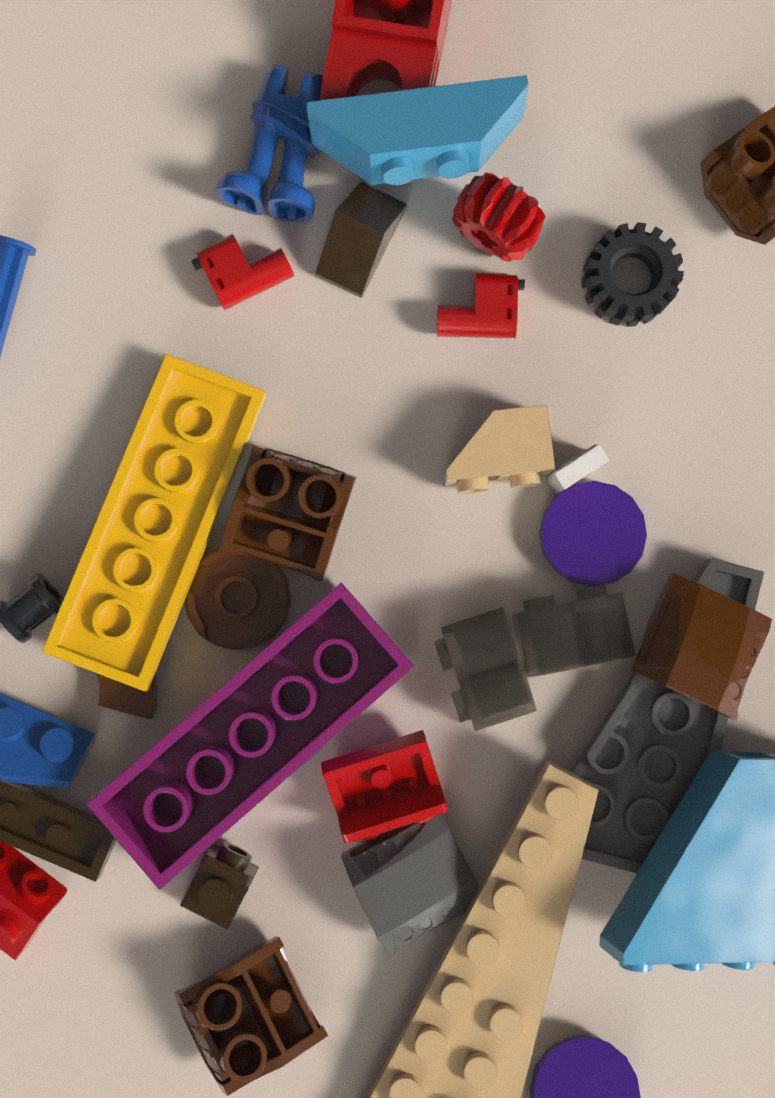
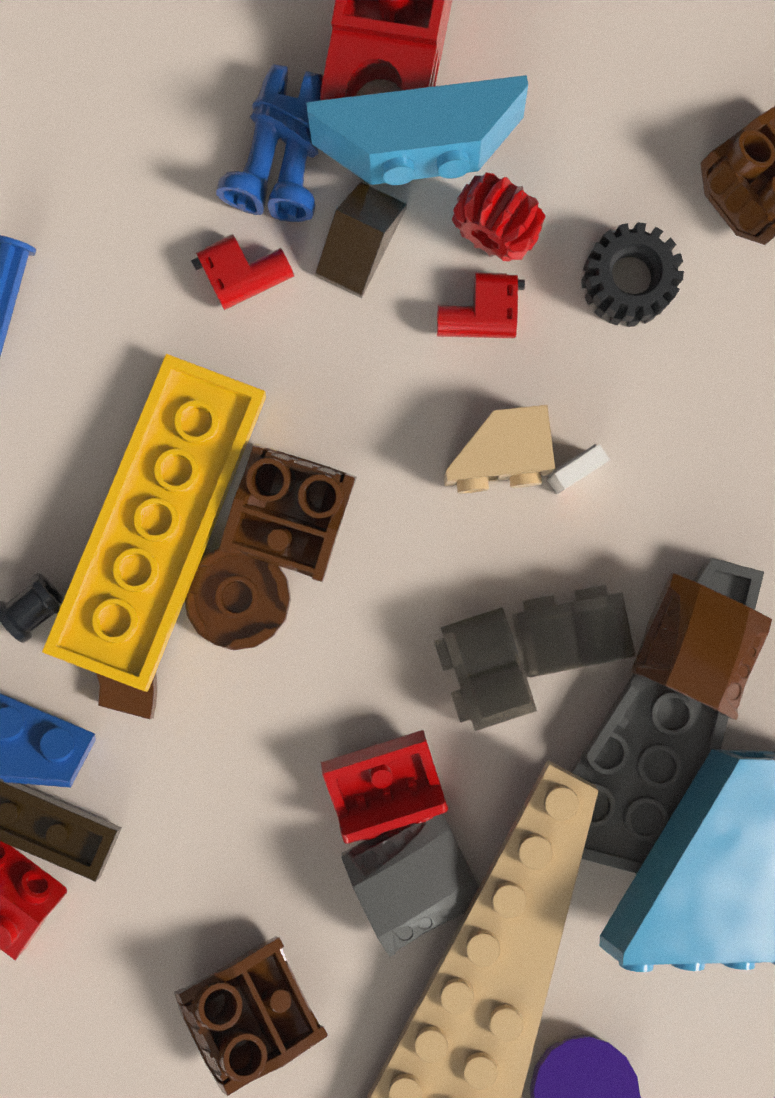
(220, 884): dark brown bracket -> none
(250, 735): magenta brick -> none
(593, 533): dark purple tile -> none

